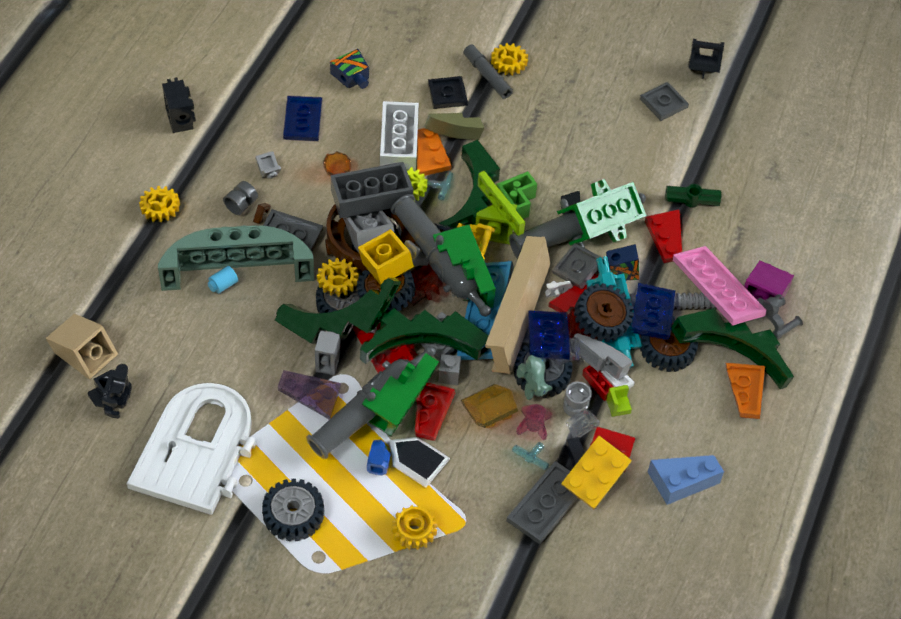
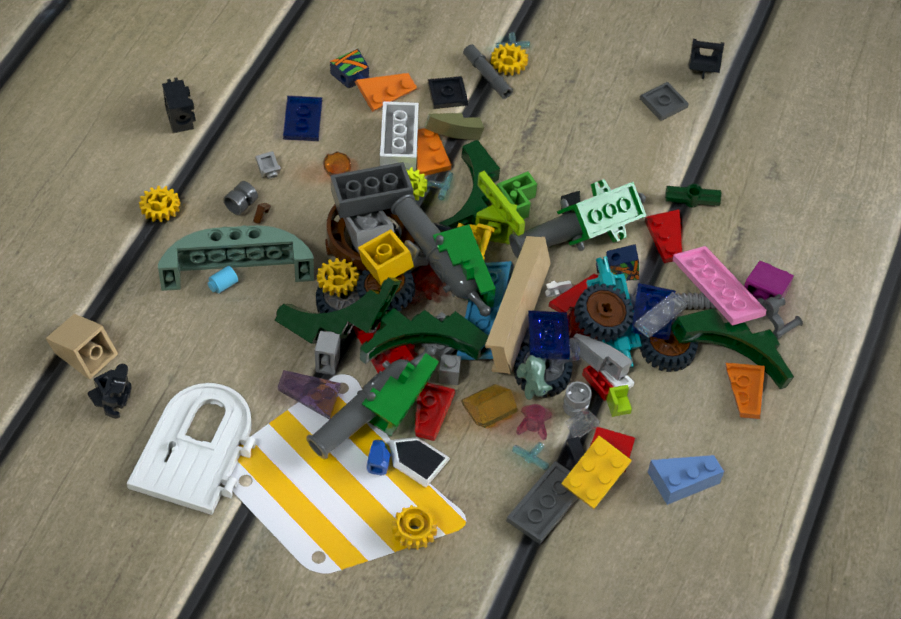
(296, 523): wheel -> none
(303, 229): dark grey plate -> none
(385, 88): none -> orange wing
(512, 39): none -> clear light blue piece
(577, 266): flat silver tile -> none
(660, 314): none -> clear tile

